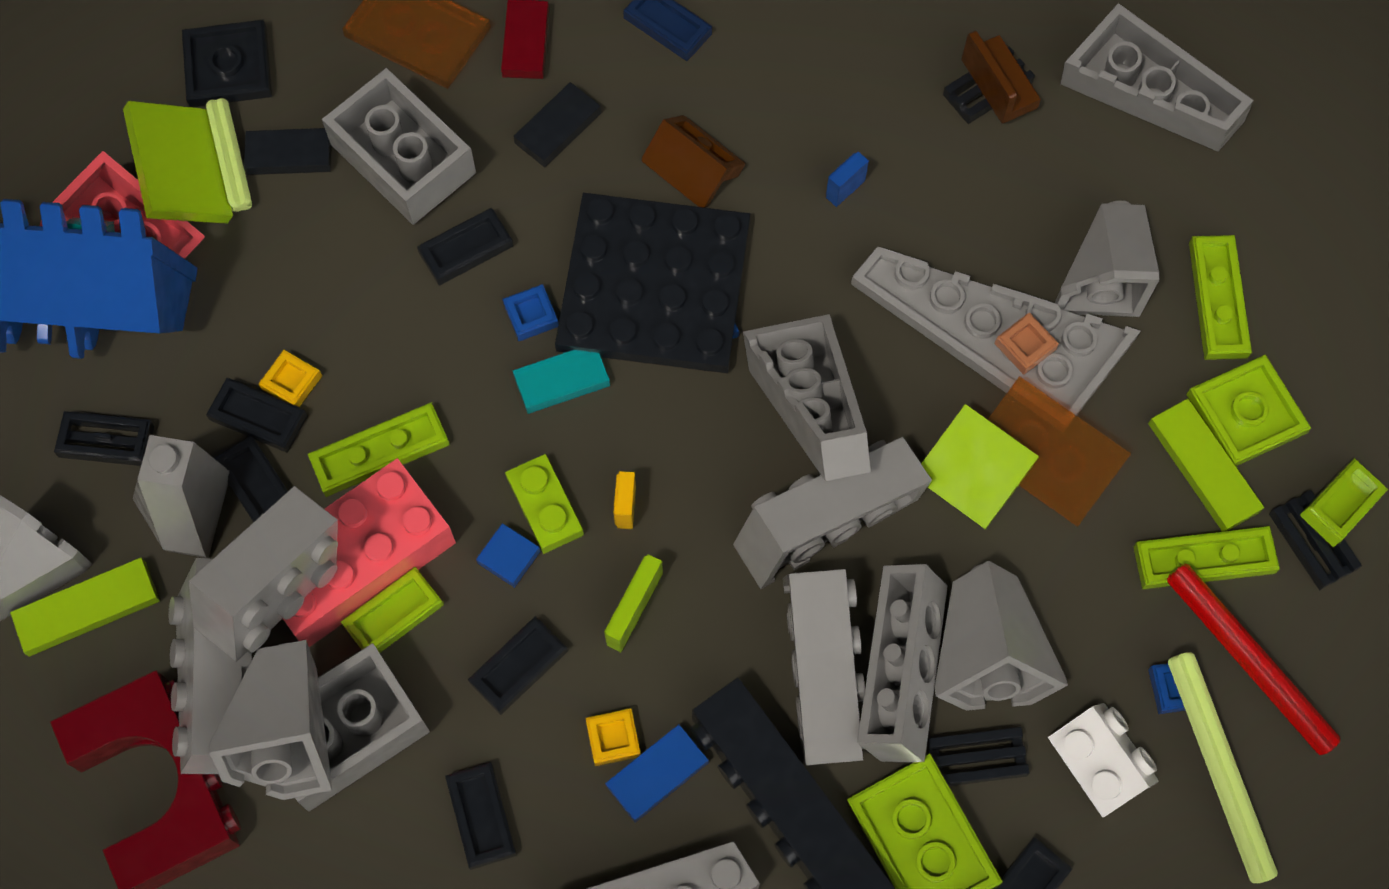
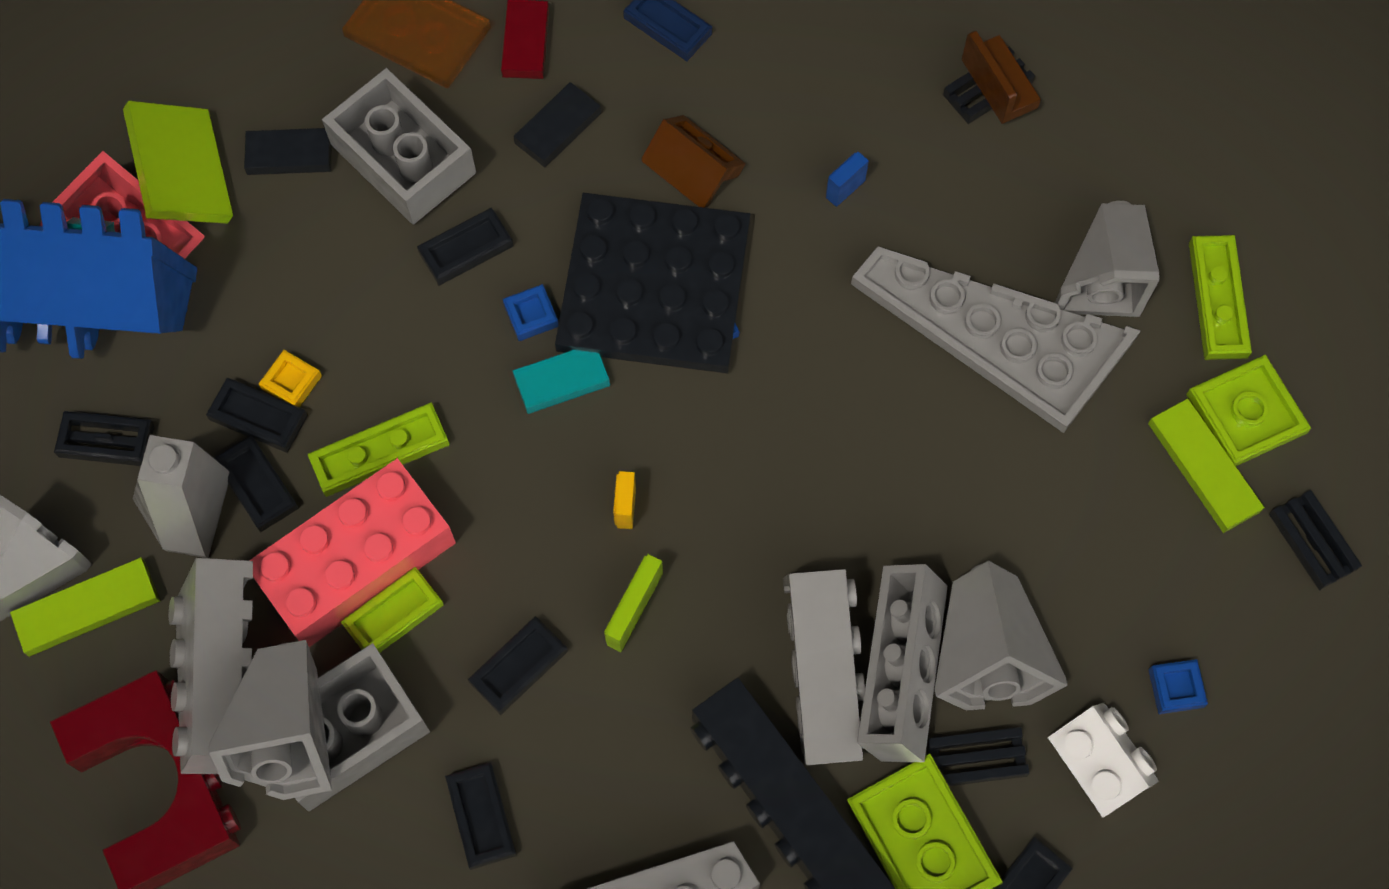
(226, 63): black tile -> none
(229, 155): yellowish green axle -> none
(264, 574): light grey brick -> none
(508, 555): blue tile -> none
(544, 503): lime plate -> none
(613, 737): yellow tile -> none
(657, 773): blue tile -> none
(812, 392): light grey wedge -> none
(815, 511): light grey wedge -> none
(977, 466): lime tile -> none
(1026, 343): nougat tile -> none
(1073, 456): clear orange tile -> none
(1155, 80): light grey wedge -> none
(1209, 555): lime tile -> none
(1222, 768): yellowish green axle -> none
(1254, 660): red axle -> none
(1343, 502): lime tile -> none

